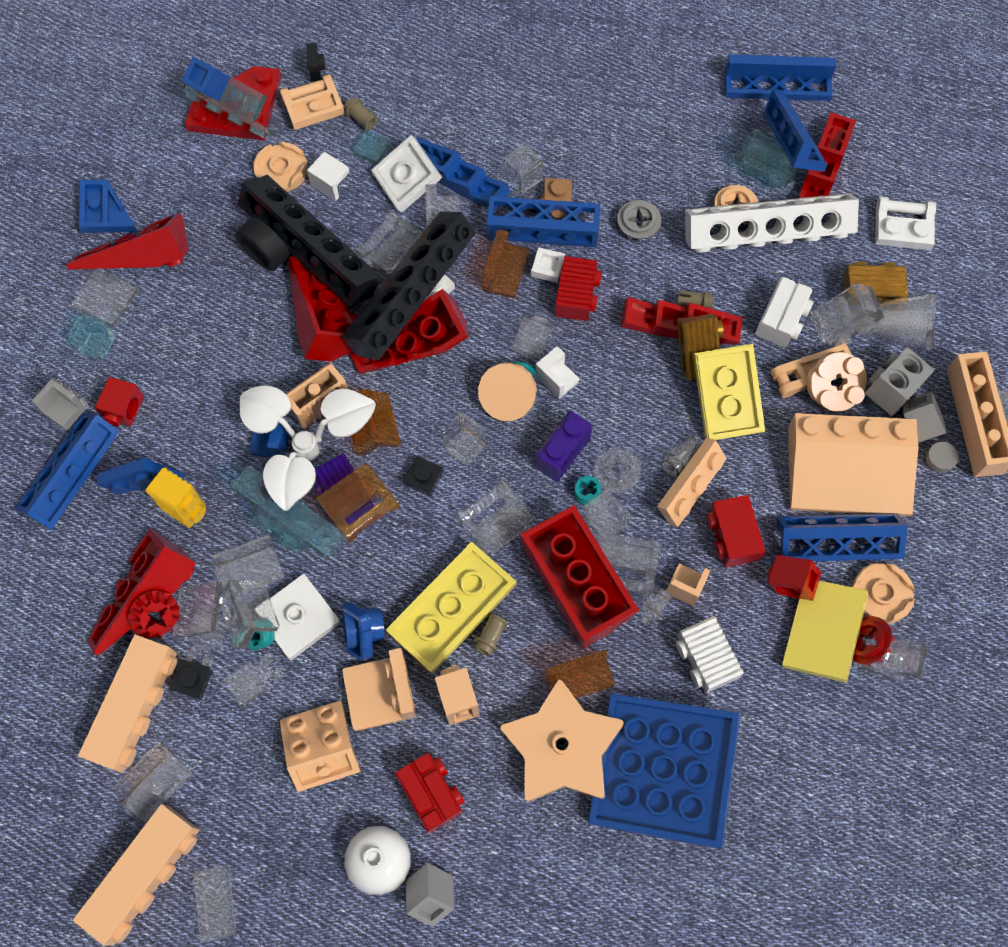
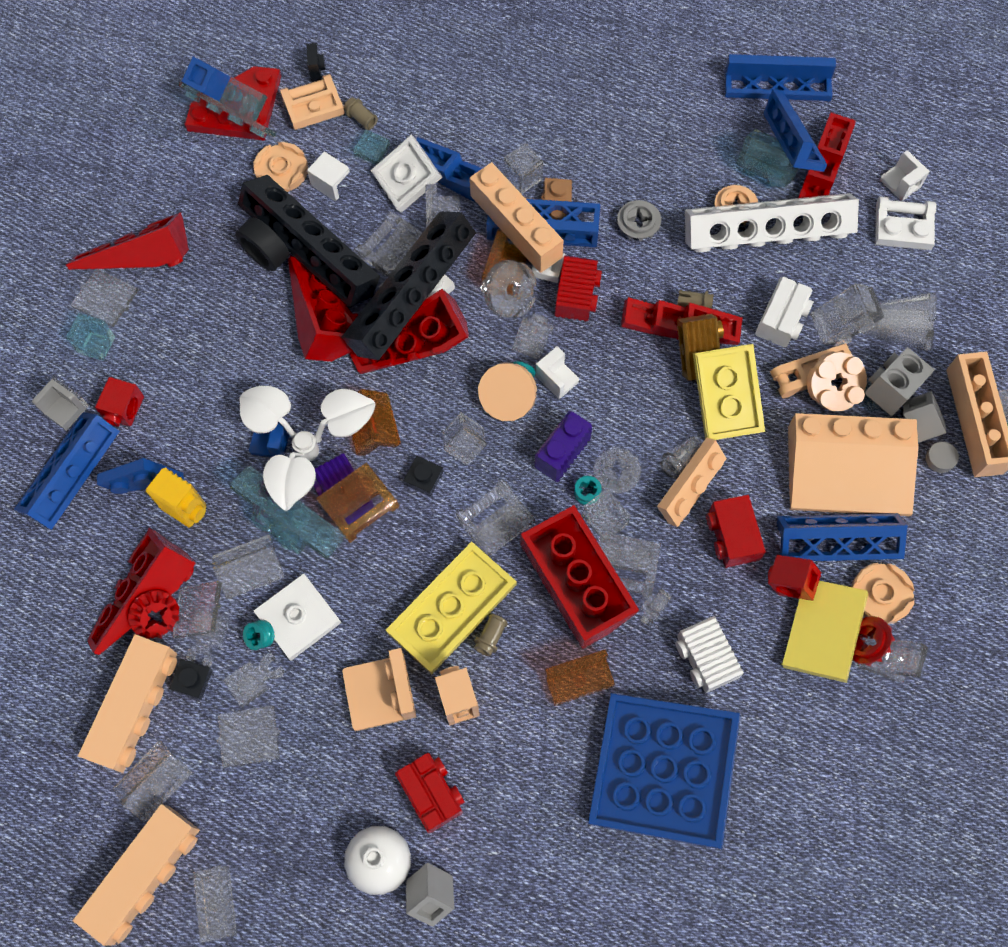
(101, 209): blue wing -> none
(247, 610): clear panel -> none
(248, 736): none -> clear piece
(309, 394): light nougat brick -> none
(318, 746): light nougat bracket -> none
(362, 628): blue piece -> none
(495, 289): none -> clear plate
(516, 217): none -> light nougat brick
(575, 767): light nougat plate -> none
(687, 584): light nougat panel -> none
(886, 279): pearl gold brick -> none
(905, 176): none -> white panel

